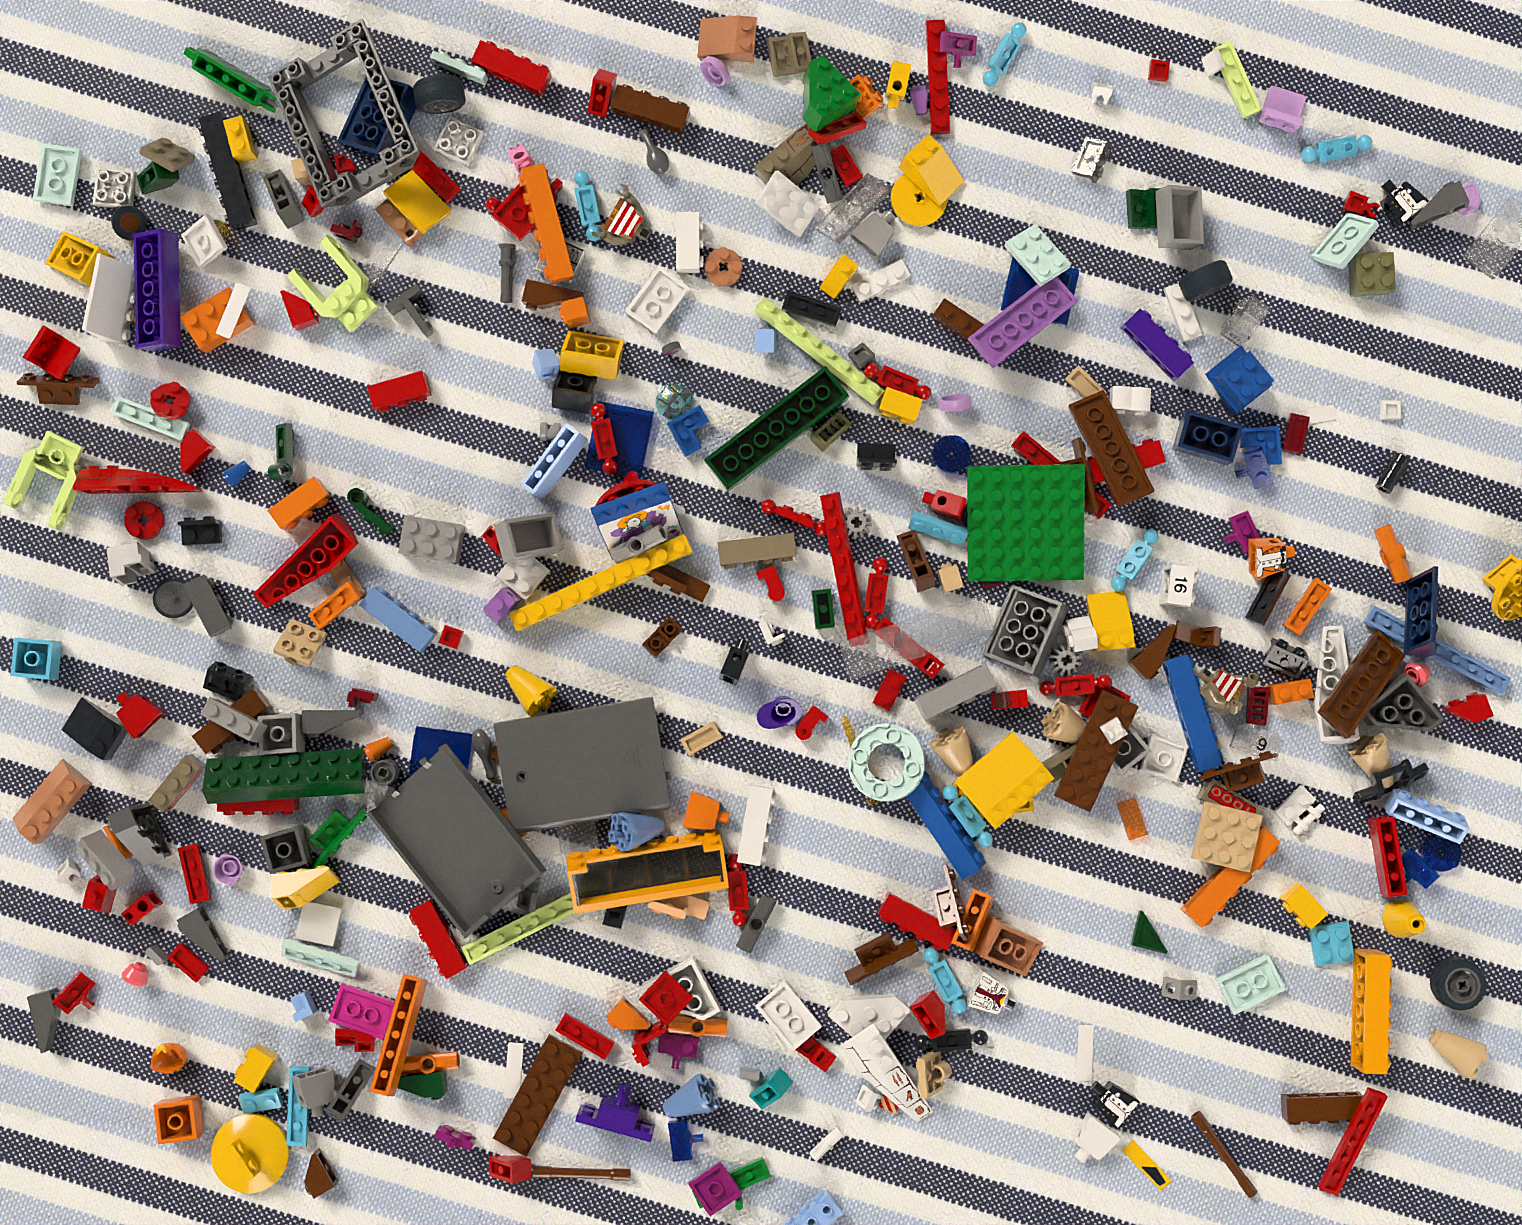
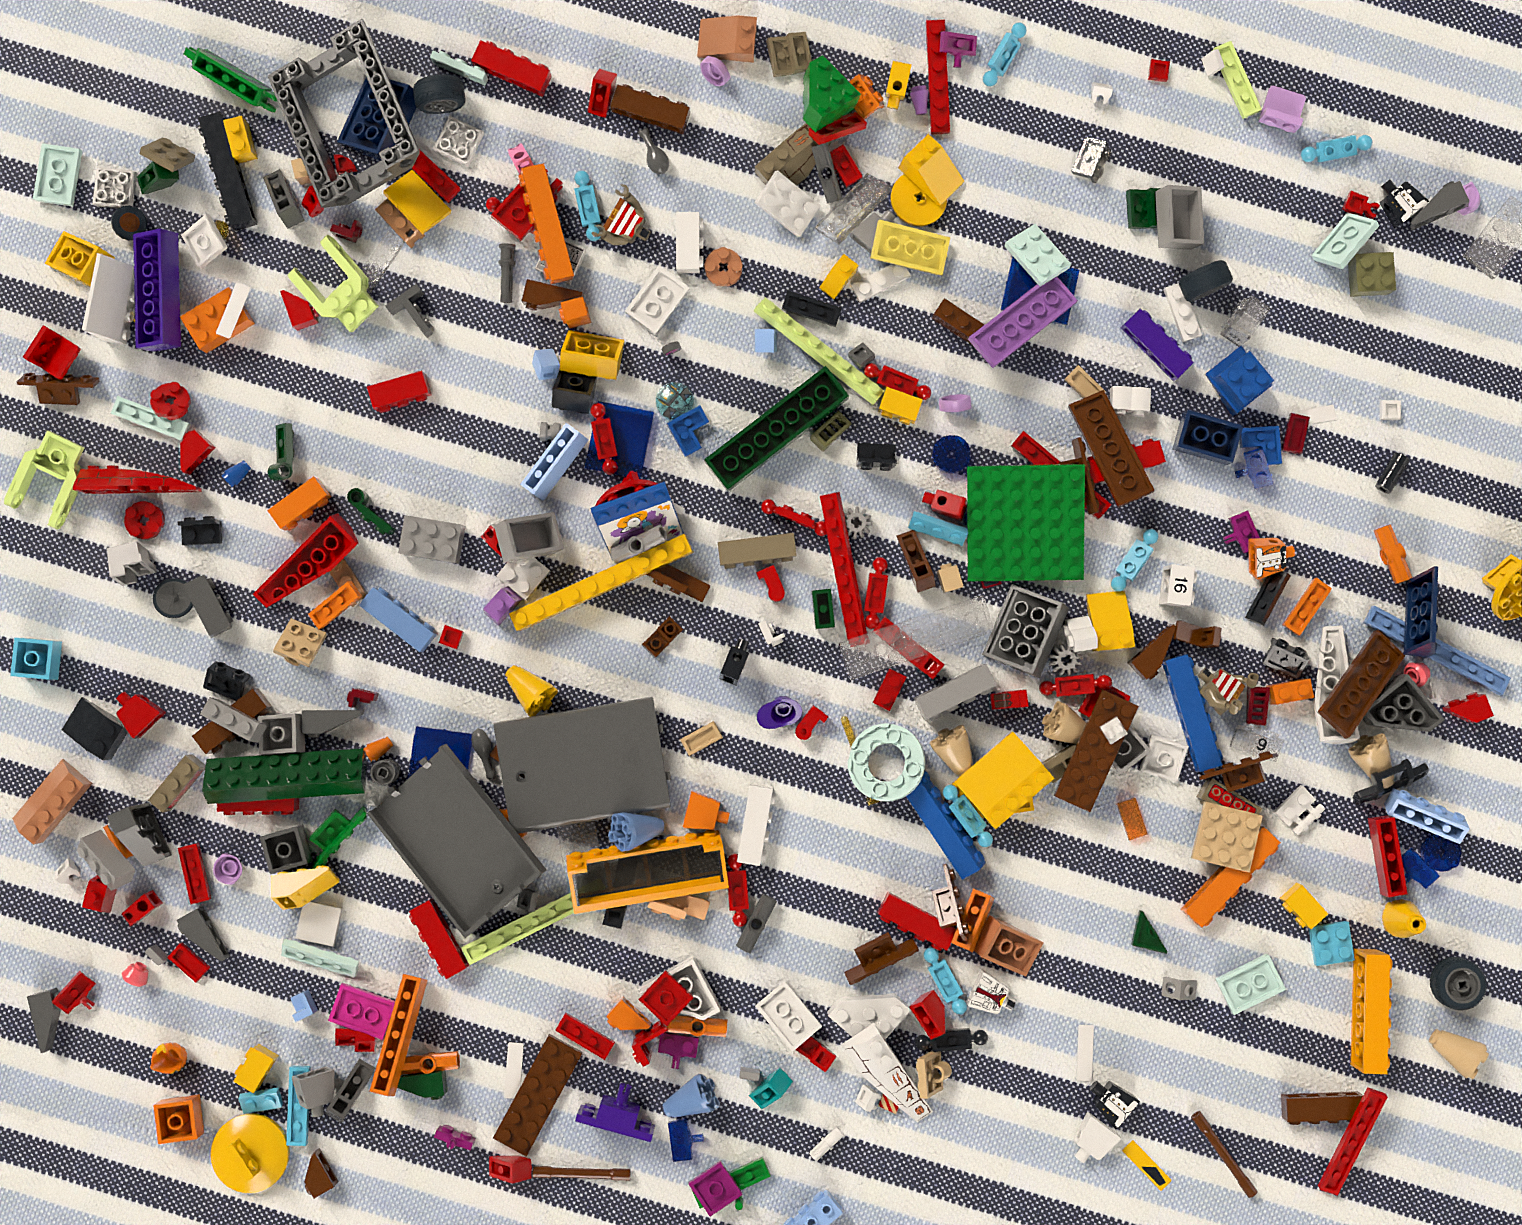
(910, 247): none -> light yellow plate

